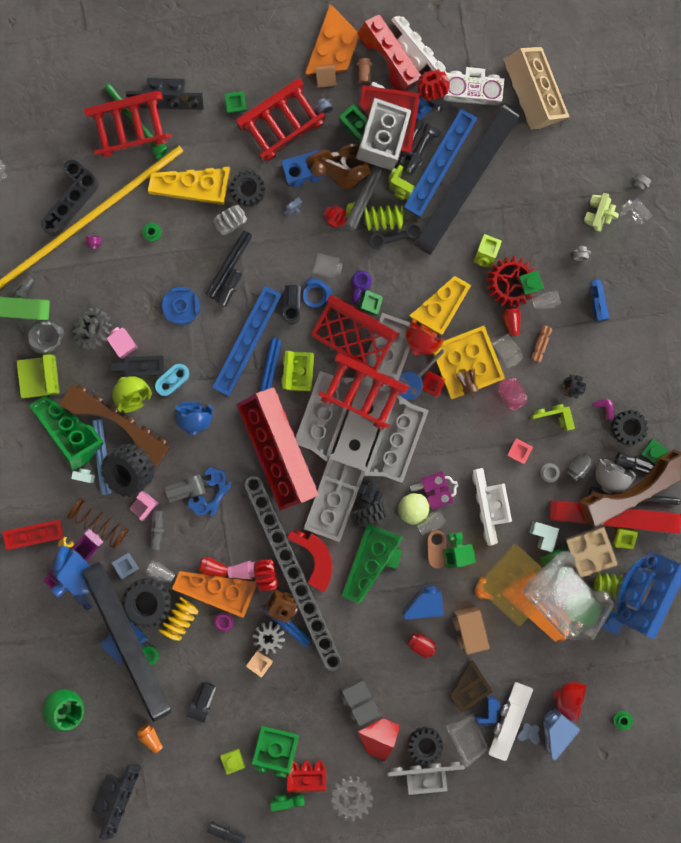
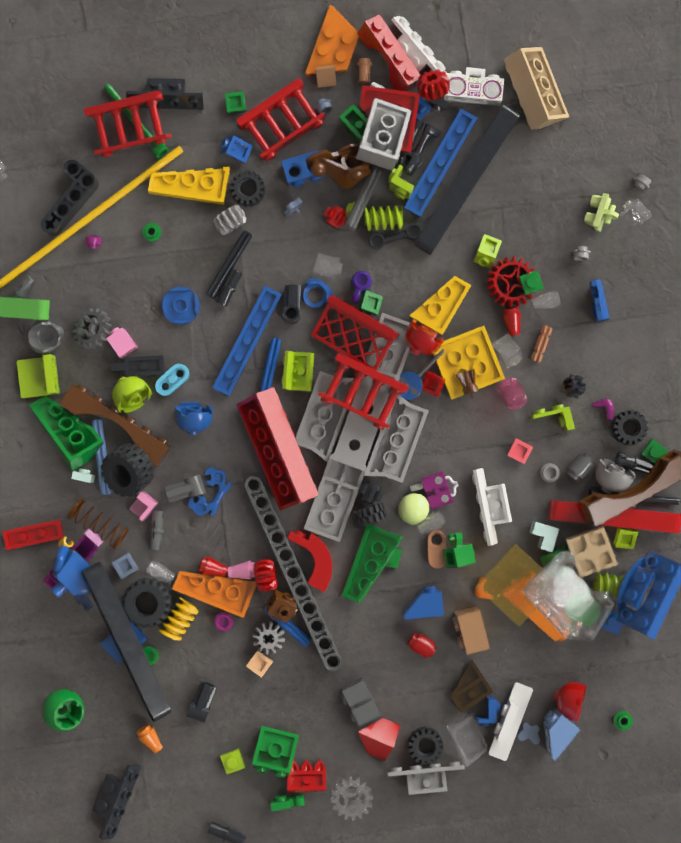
(236, 148): none -> blue bracket

